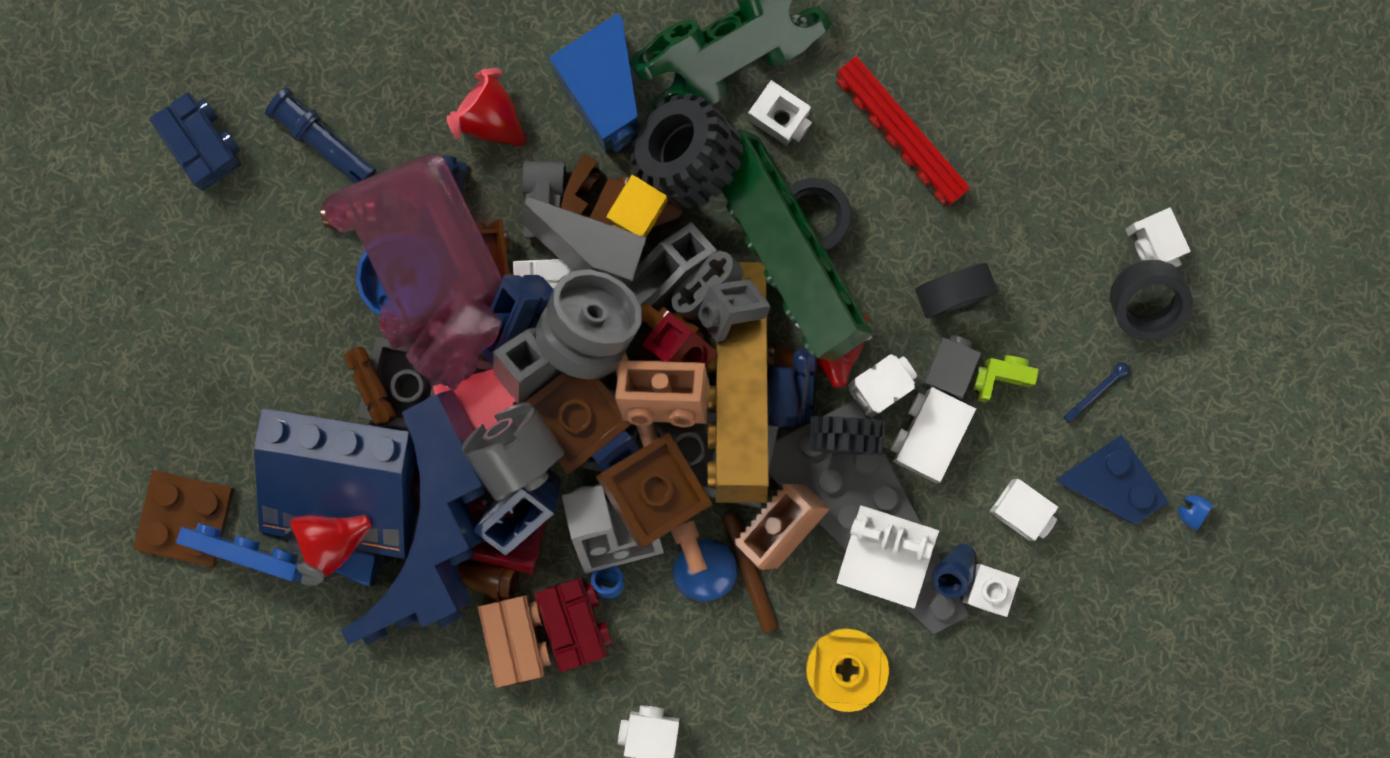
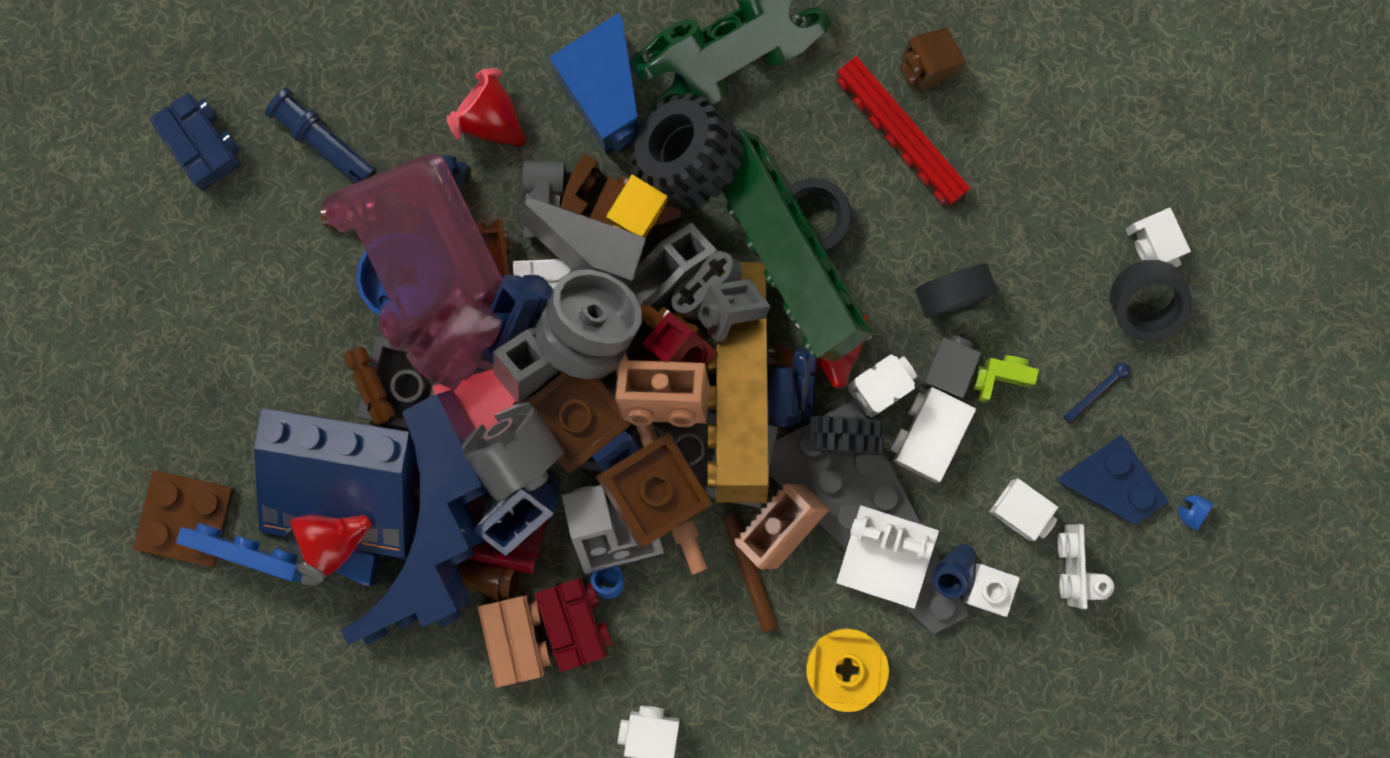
(711, 582): blue hair -> none
(776, 100): white brick -> none
(931, 59): none -> reddish brown slope
(1076, 583): none -> white hinge

